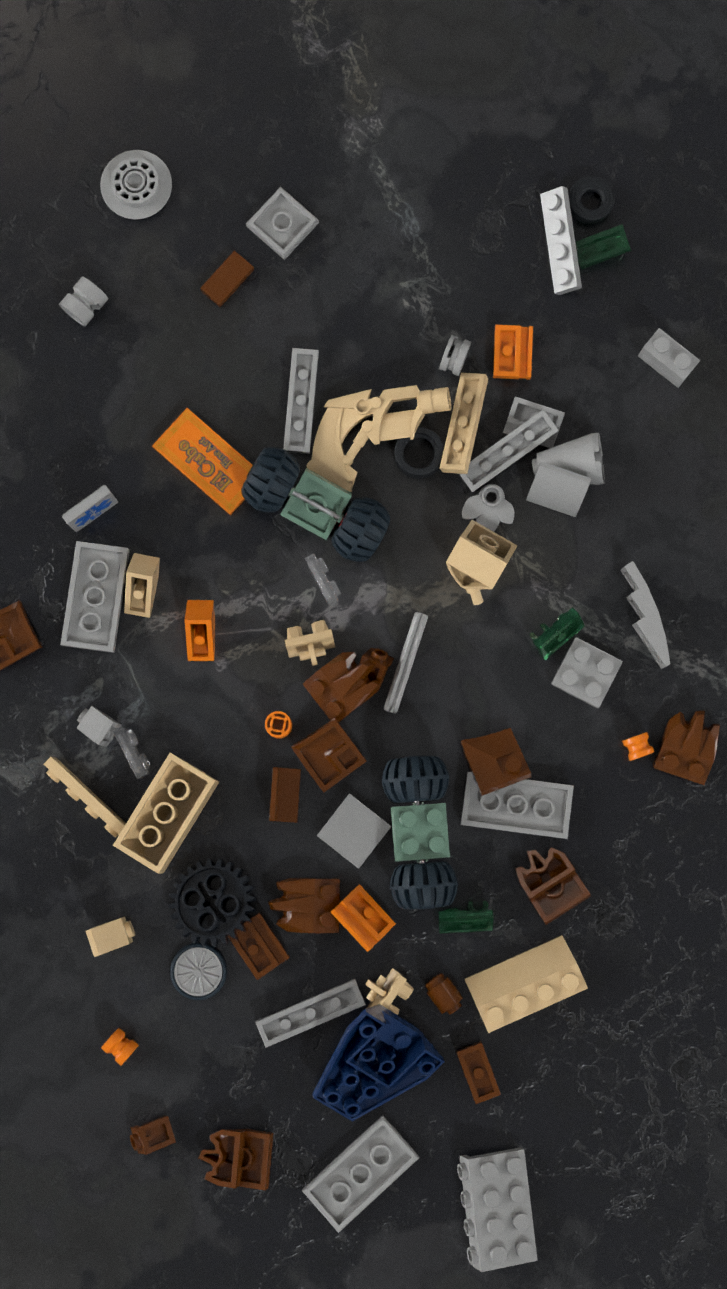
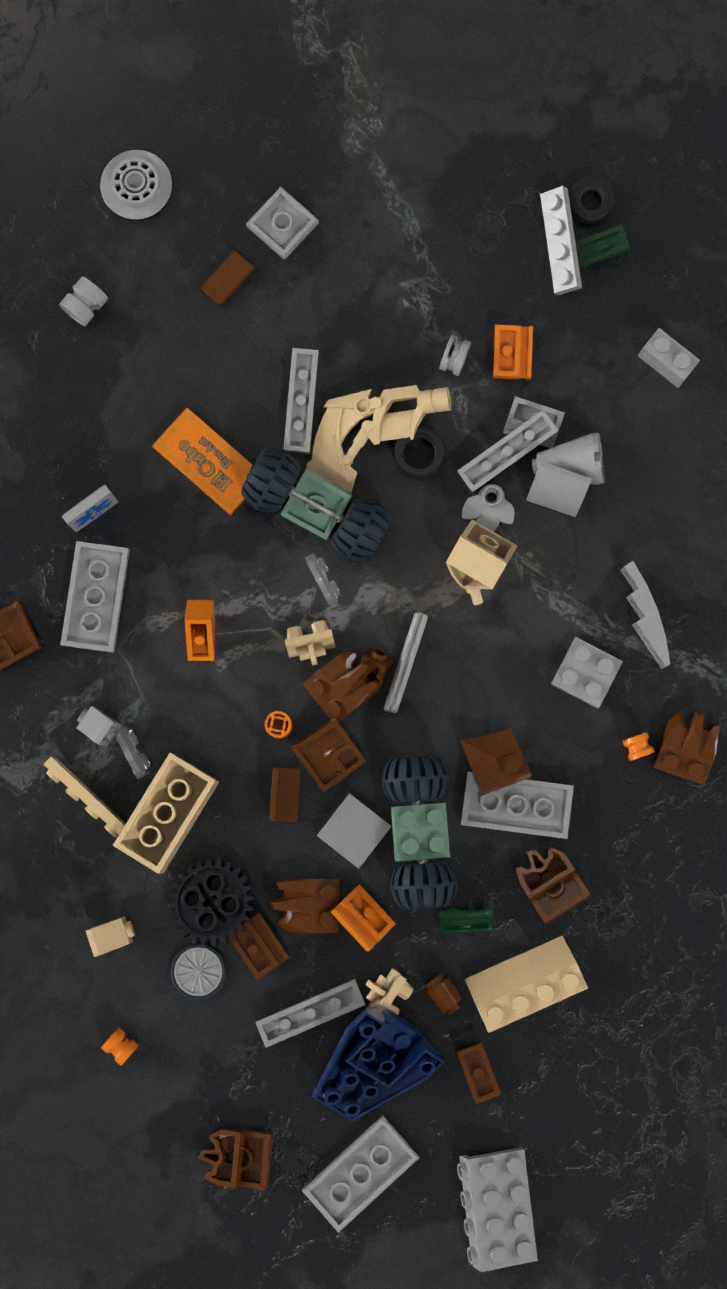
(141, 585): tan slope -> none
(152, 1135): reddish brown bracket -> none
(464, 423): tan plate -> none
(558, 634): clear green plate -> none

